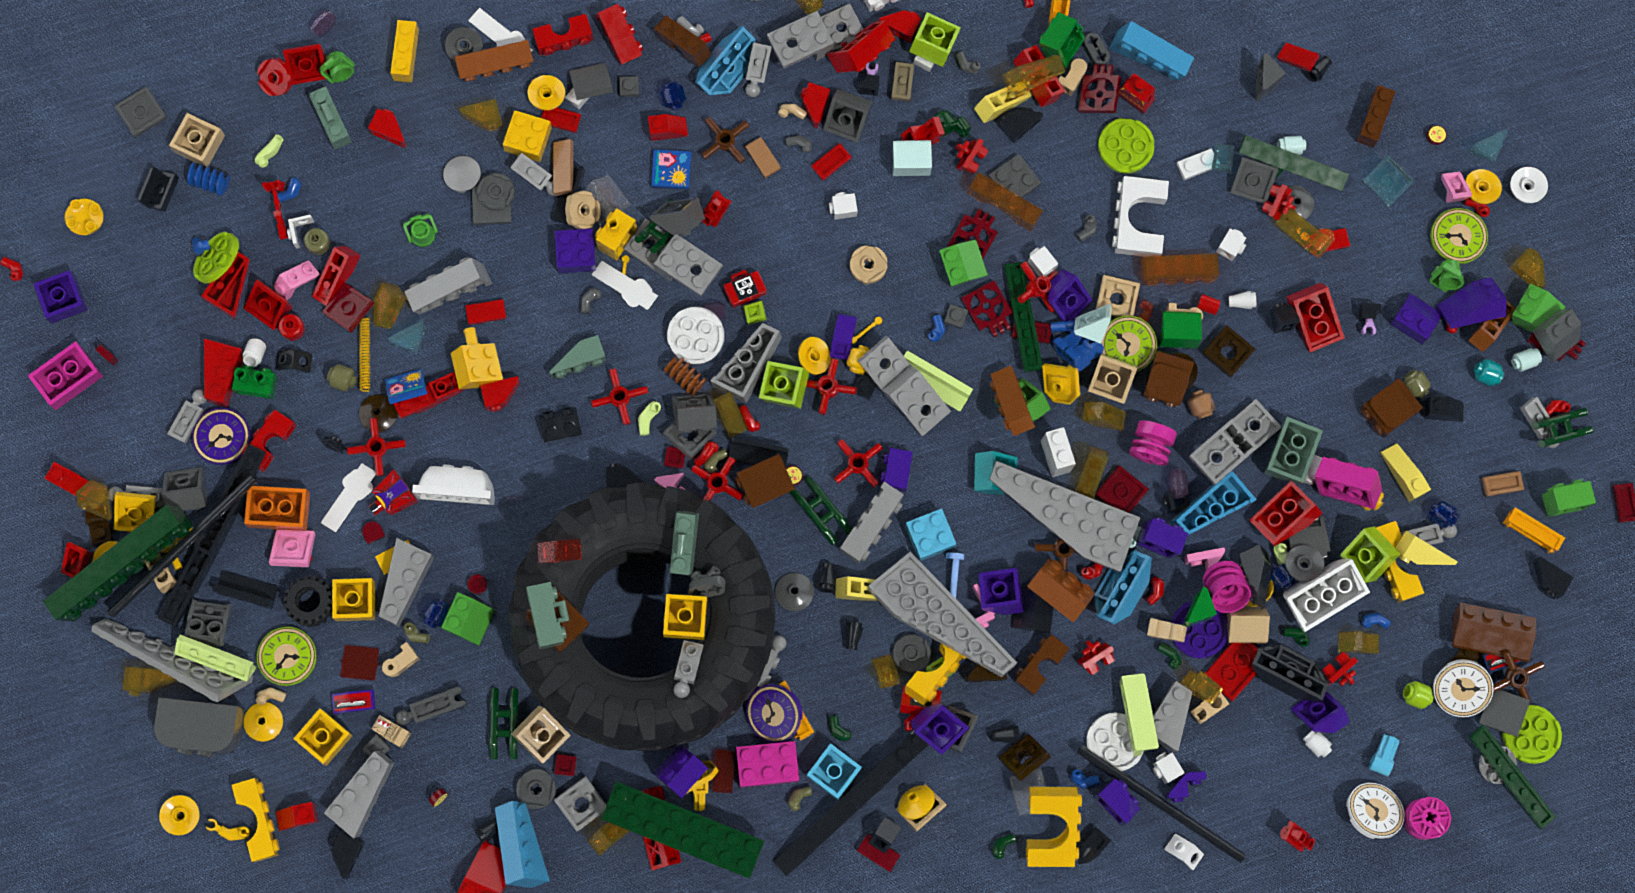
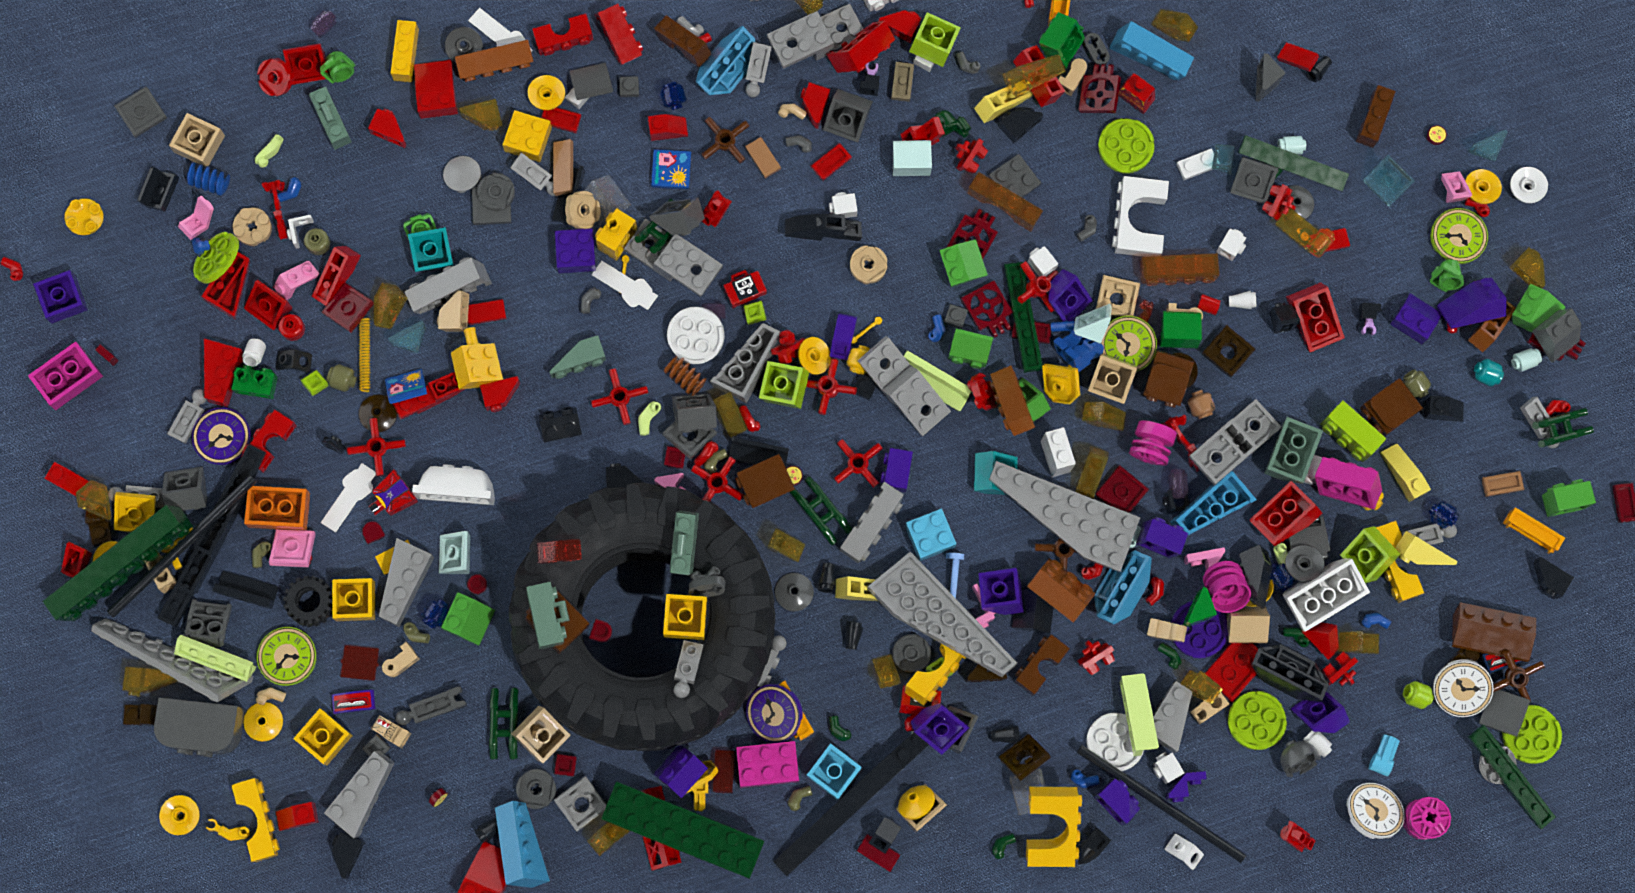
(140, 715): none -> dark brown slope
(199, 221): none -> bright pink bracket
(249, 216): none -> tan plate
(259, 552): none -> olive arm
(314, 383): none -> lime tile
(430, 249): none -> teal slope
(435, 89): none -> red slope
(454, 313): none -> tan slope
(454, 553): none -> light aqua slope
(600, 631): none -> dark red tile
(786, 545): none -> clear yellow slope
(787, 348): none -> red hips
(823, 225): none -> black slope
(970, 348): none -> bright green slope
(982, 392): none -> red plate
(1173, 424): none -> red piece
(1175, 24): none -> clear yellow slope
(1257, 720): none -> lime tile
(1298, 757): none -> dark grey cylinder
(1324, 637): none -> red slope
(1352, 431): none -> lime brick

